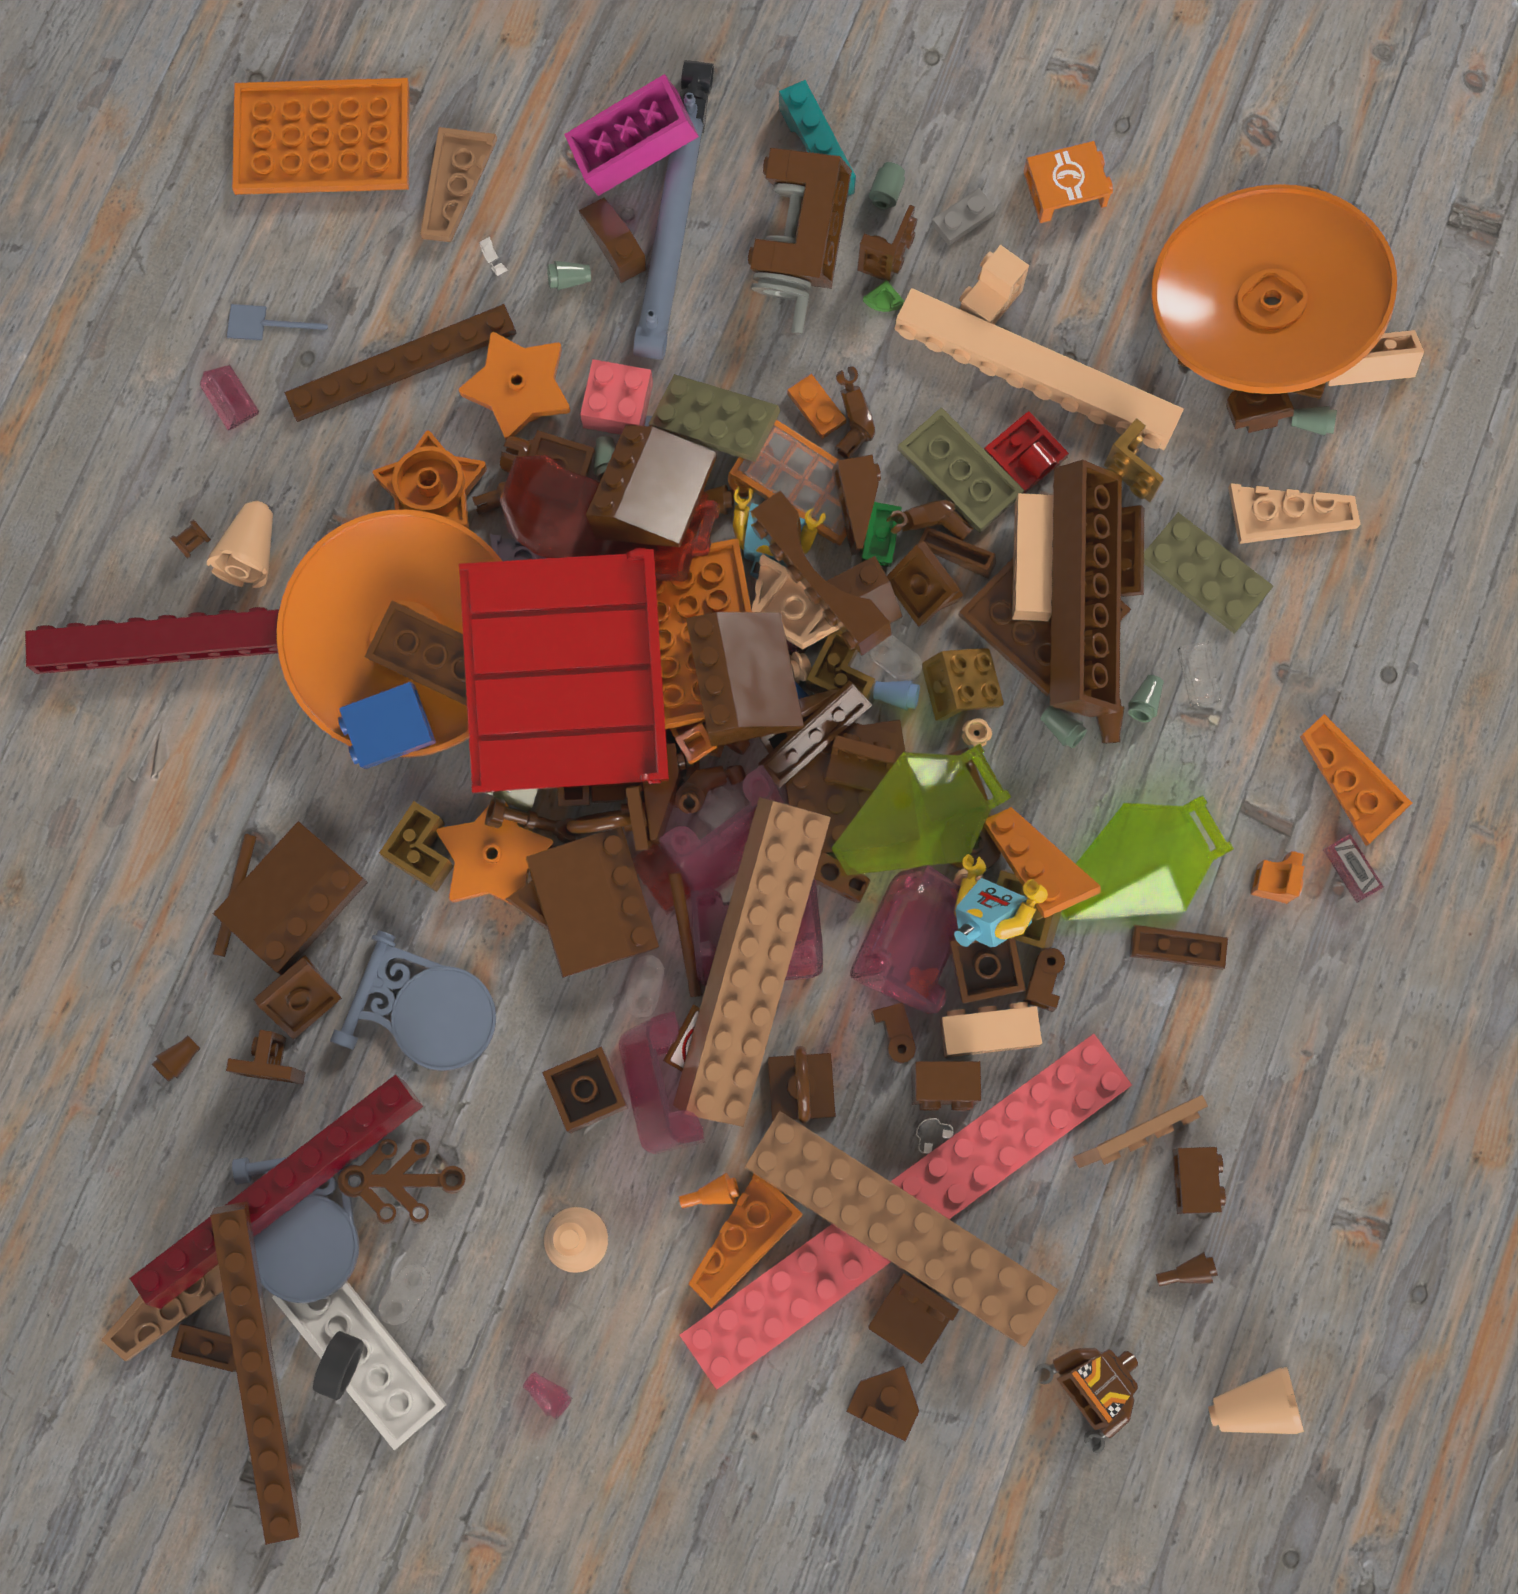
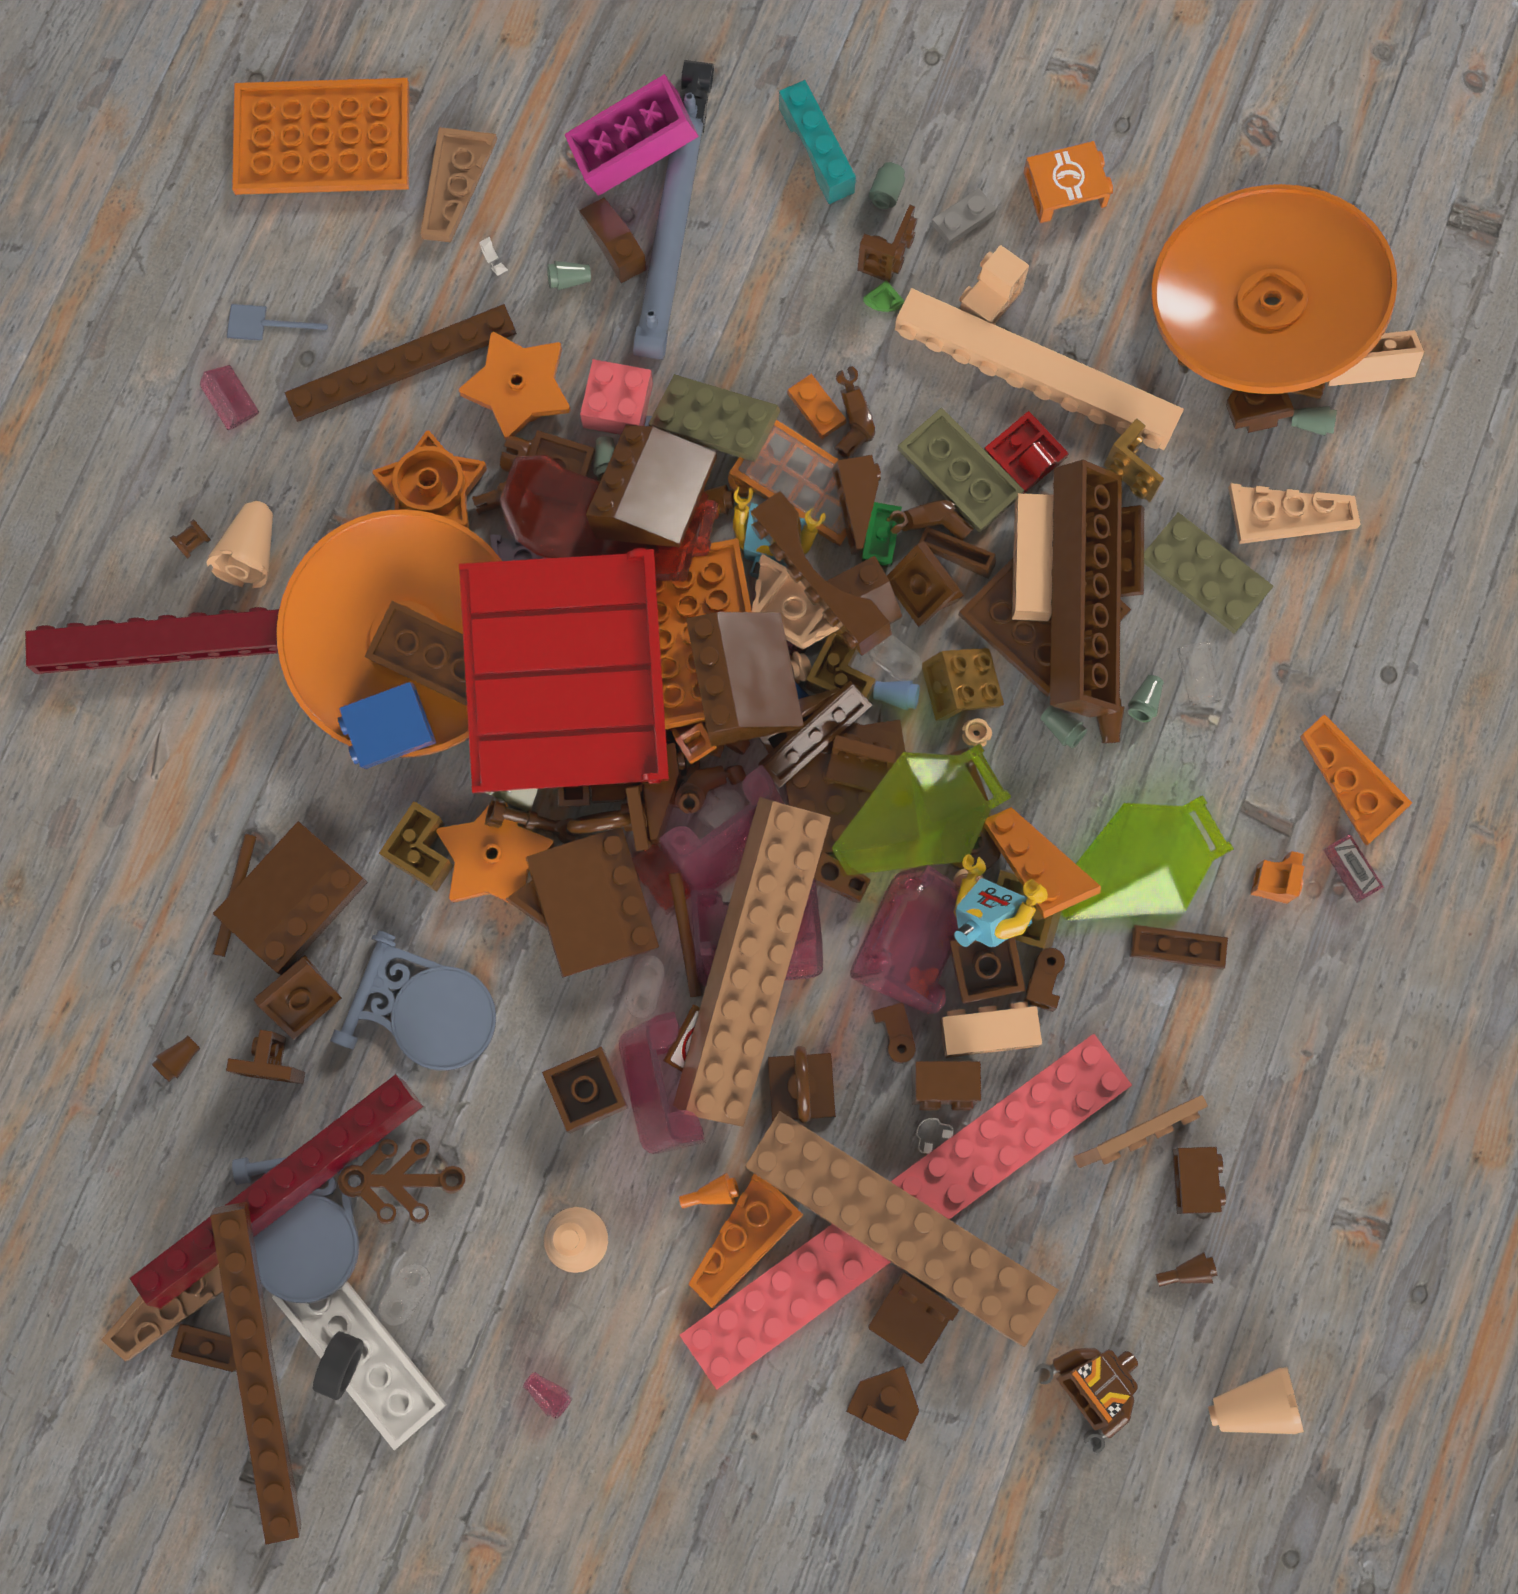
(790, 264): reddish brown piece -> none

